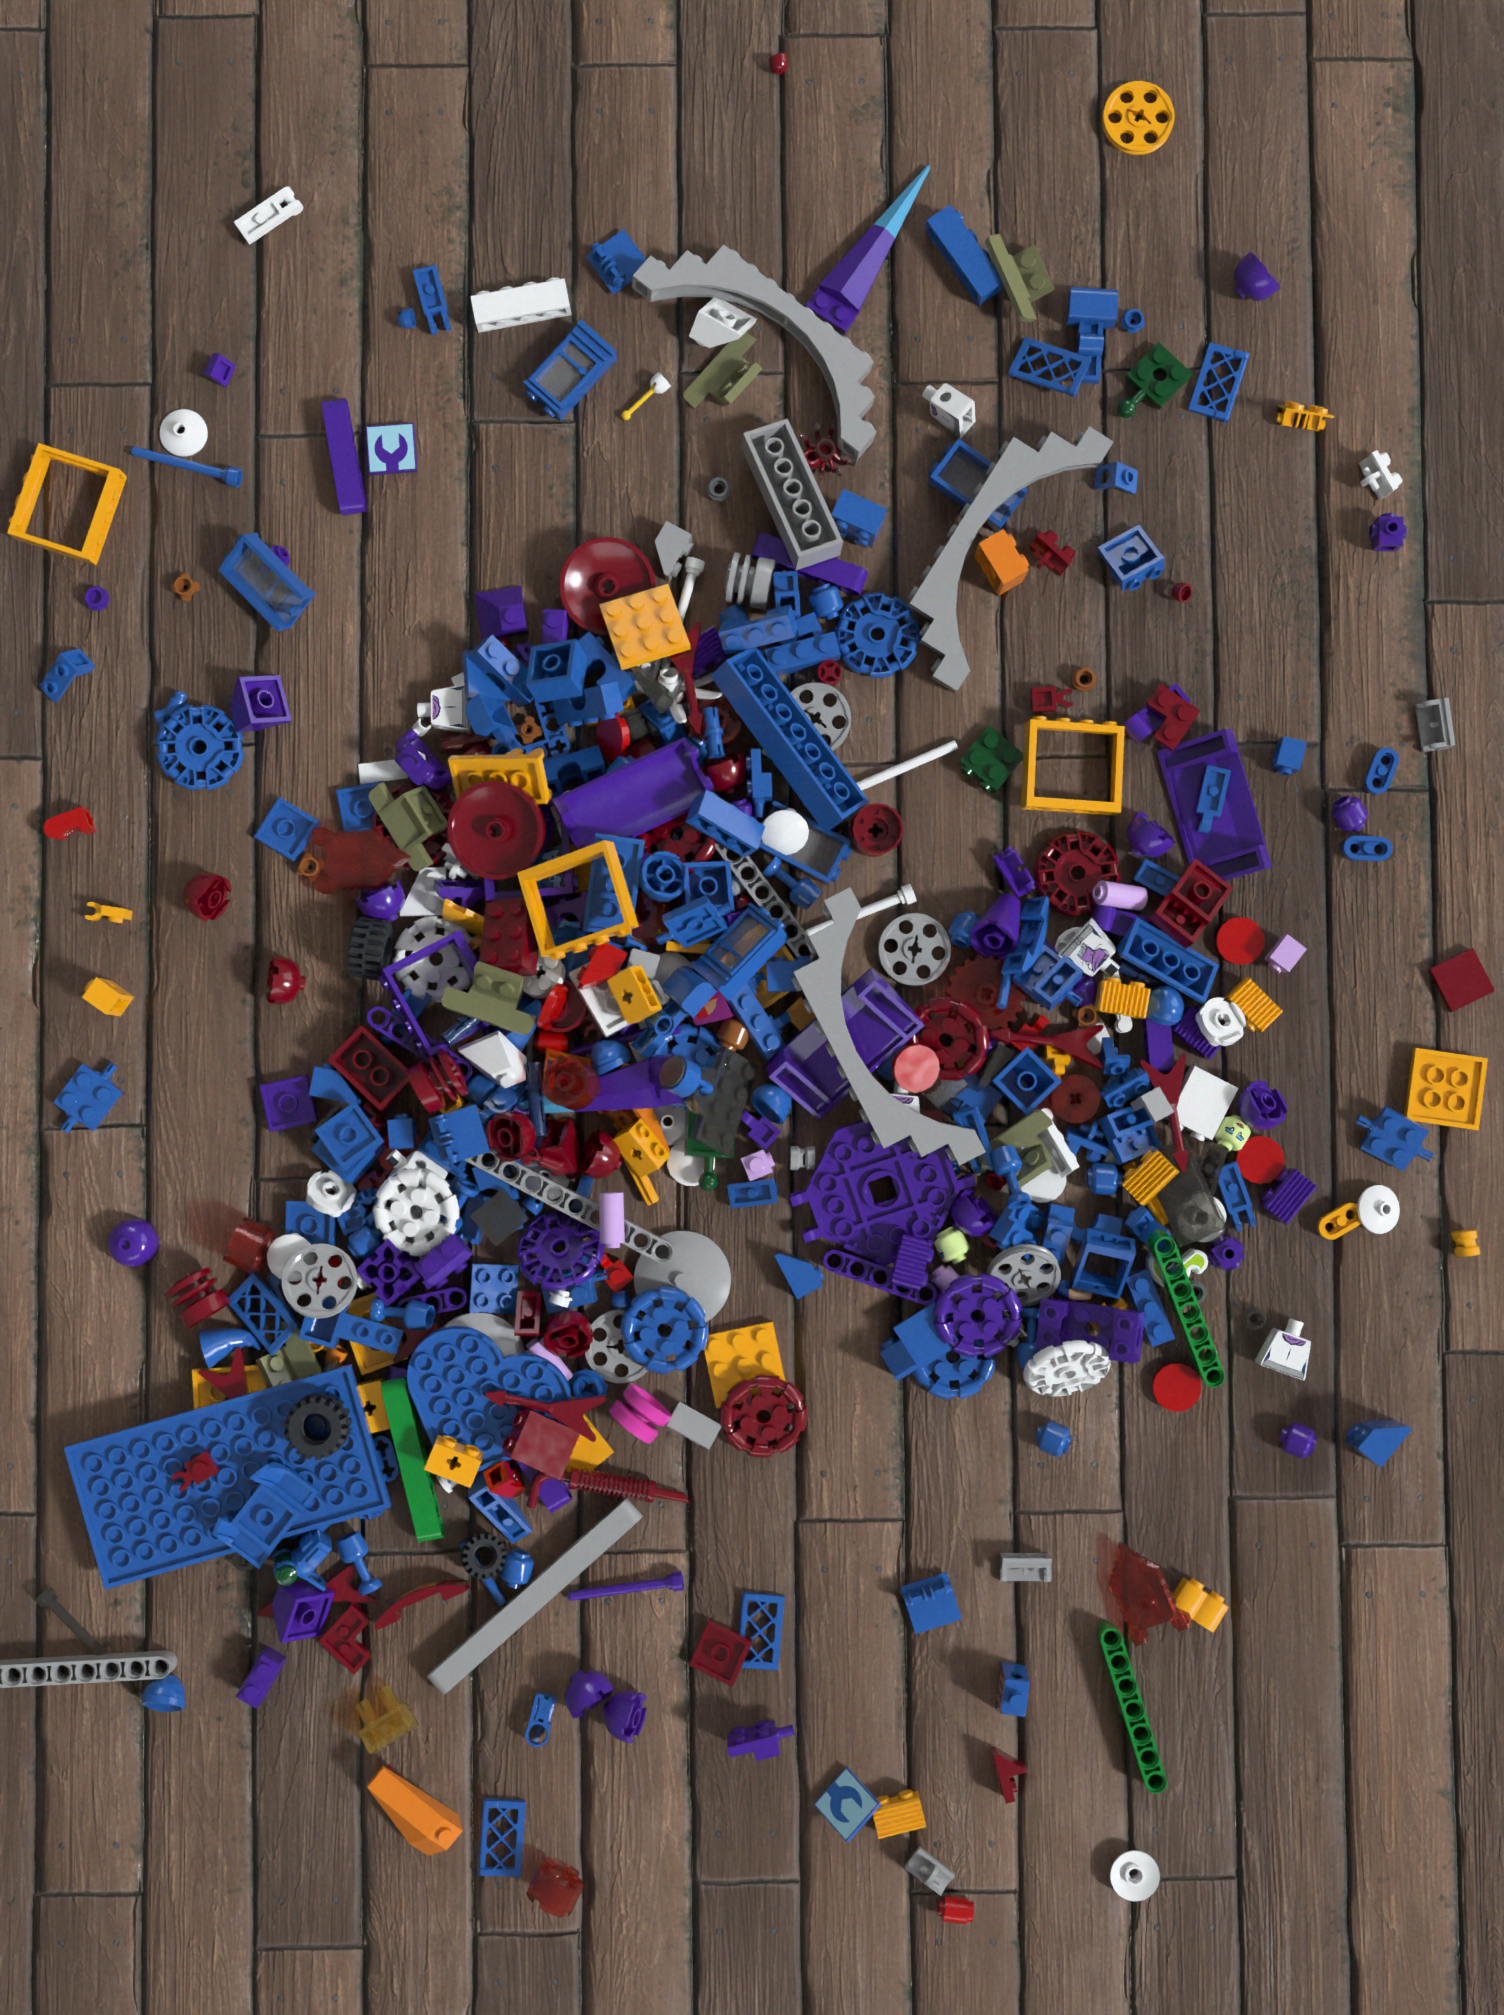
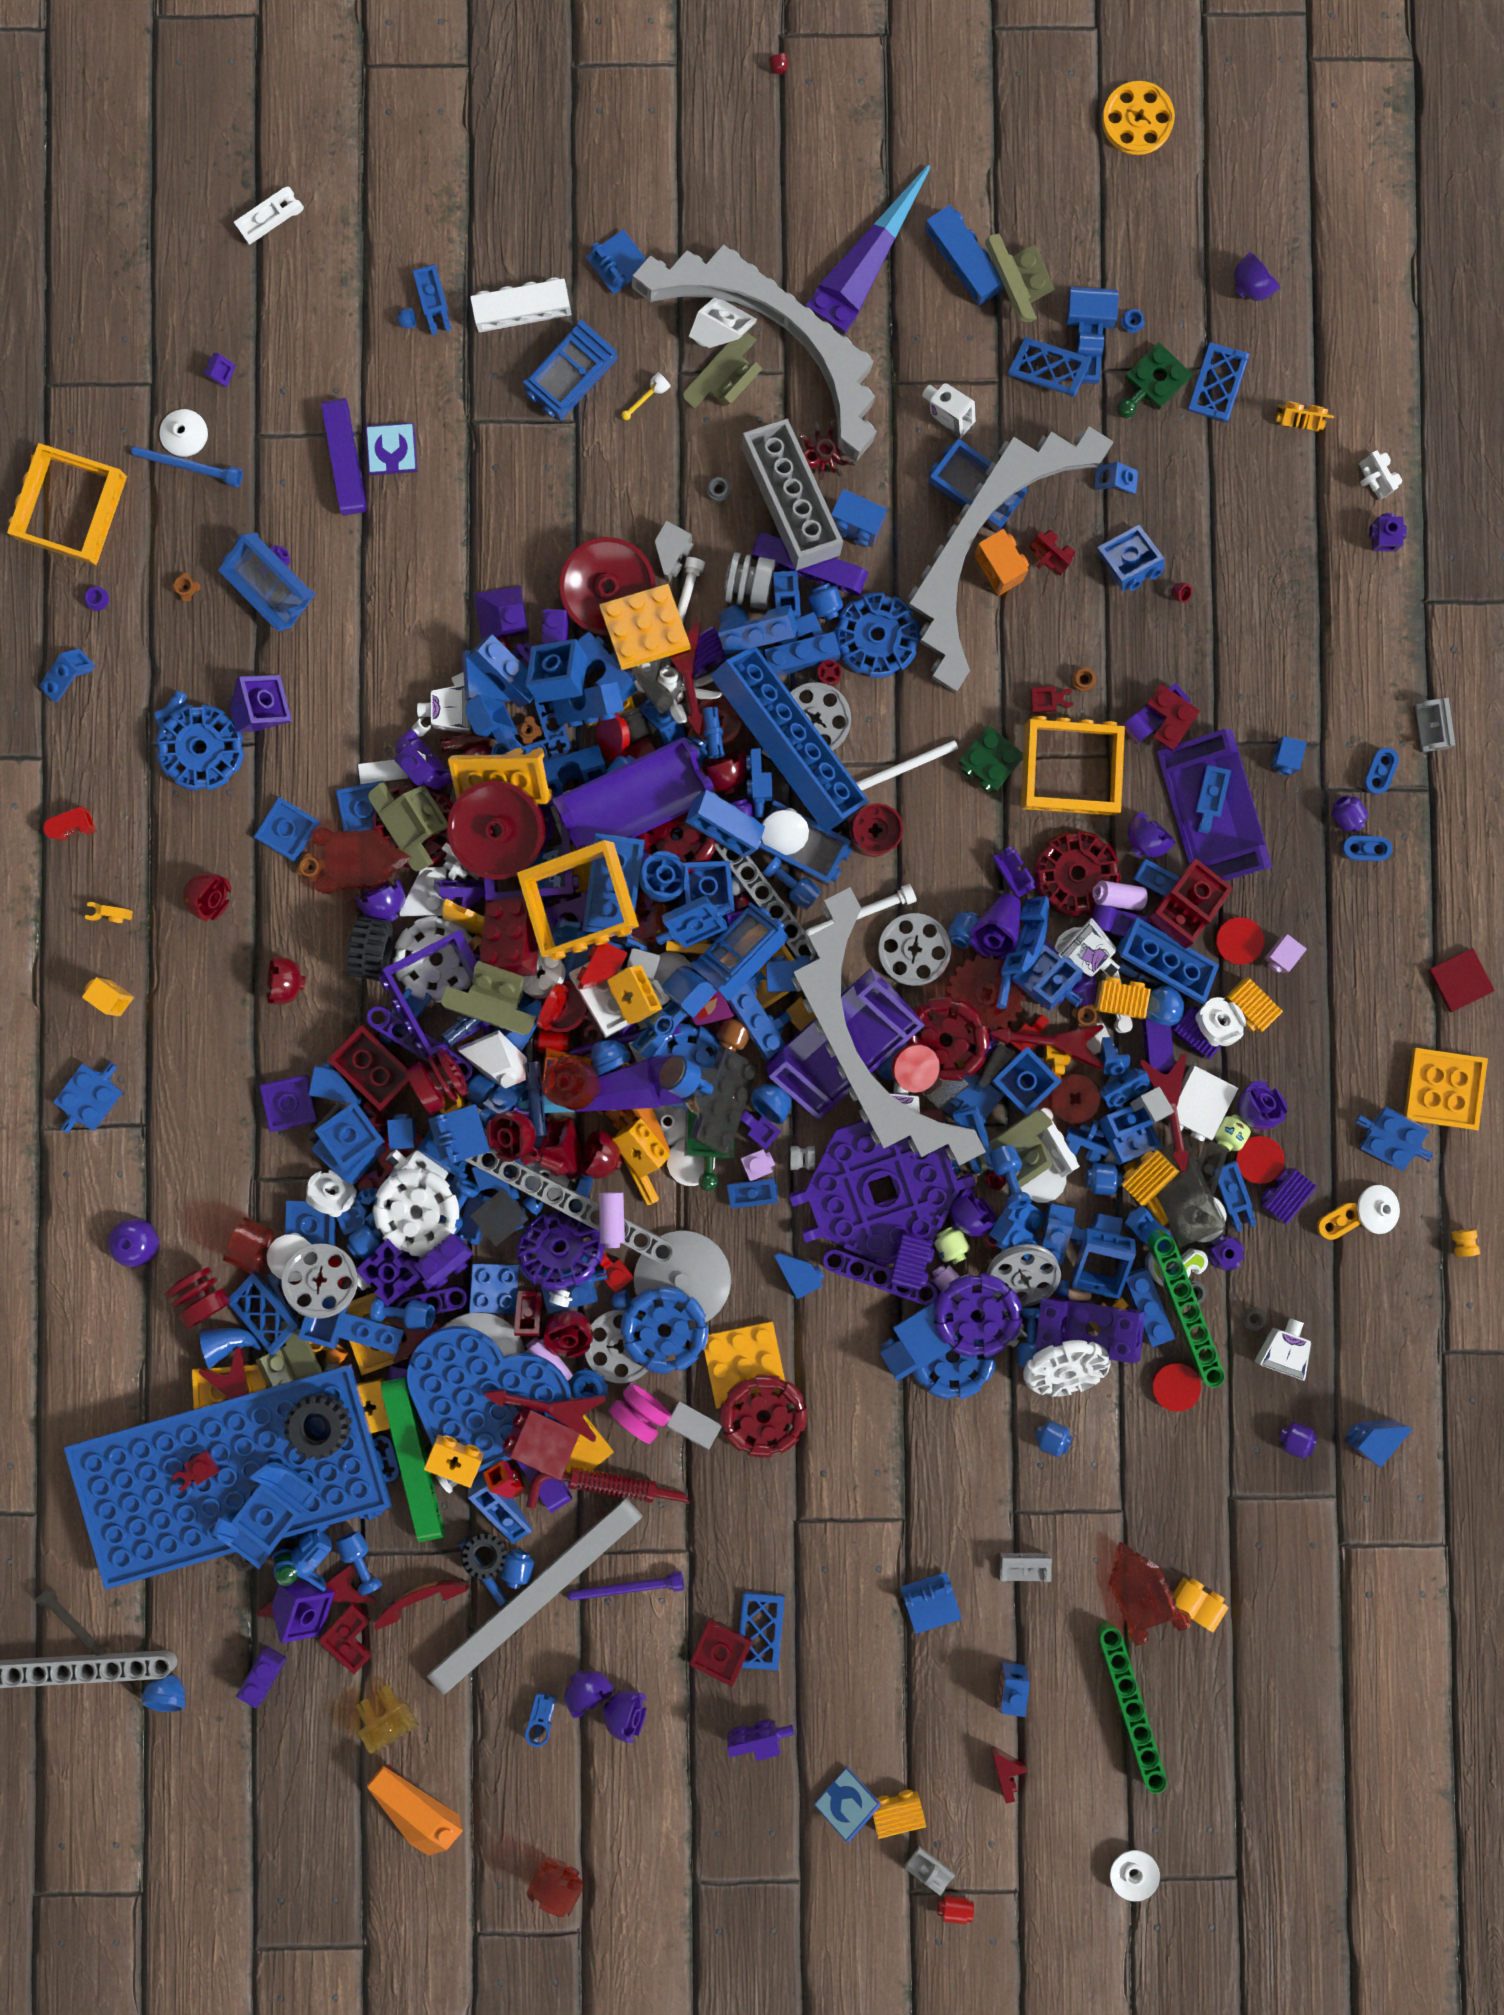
(517, 1850): blue window -> none

